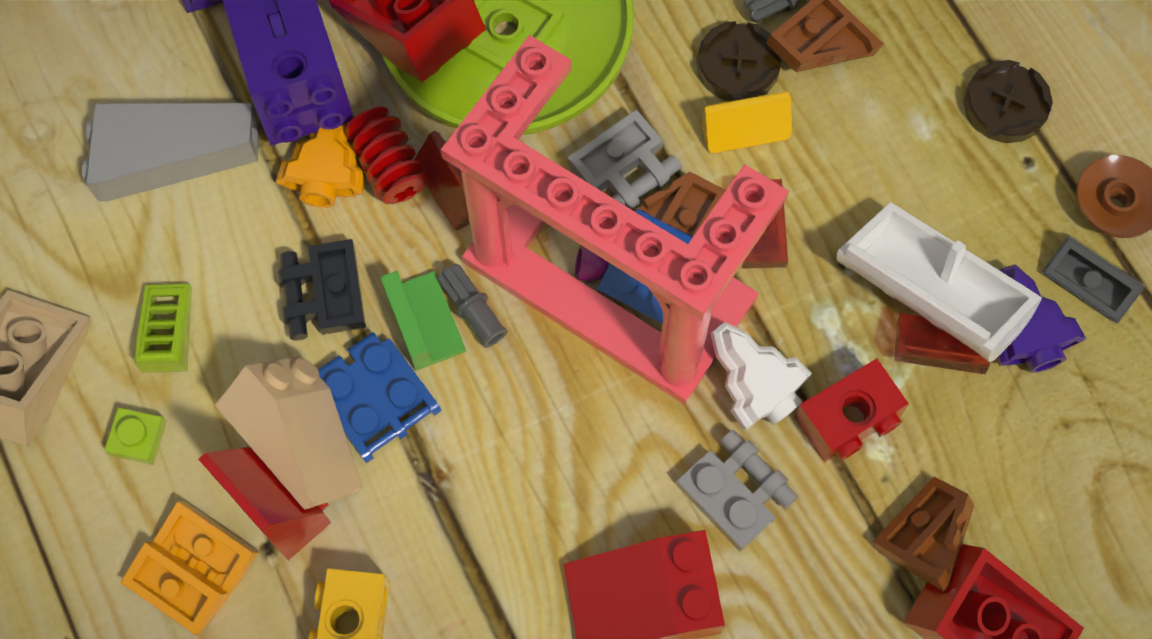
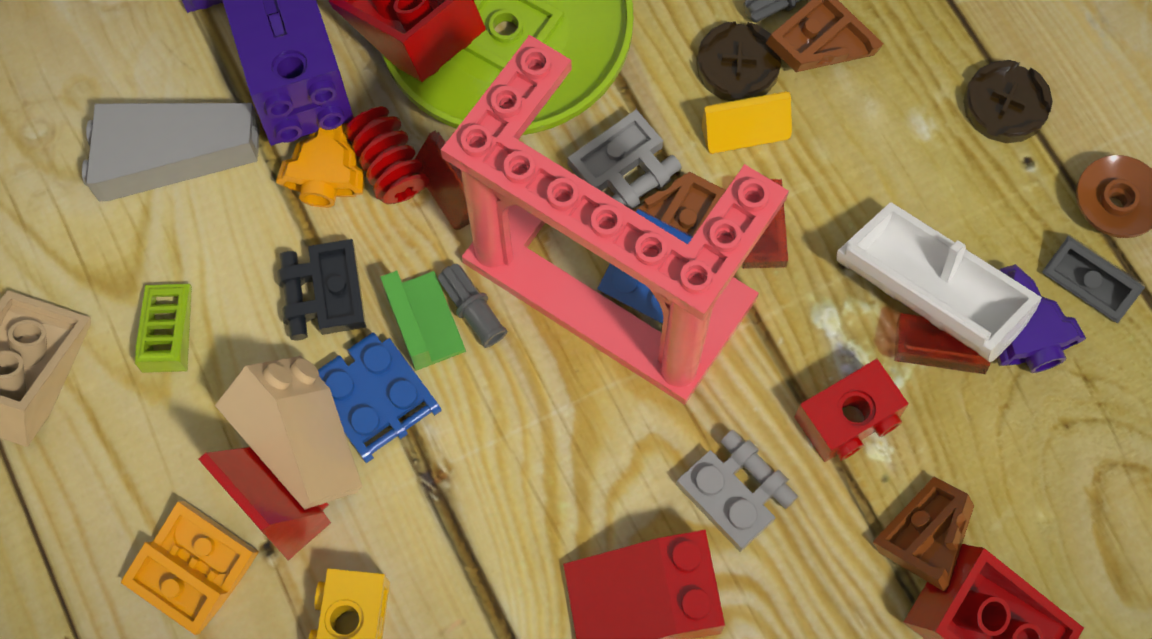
(135, 436): lime plate -> none
(589, 265): magenta hinge -> none
(757, 377): white rock -> none

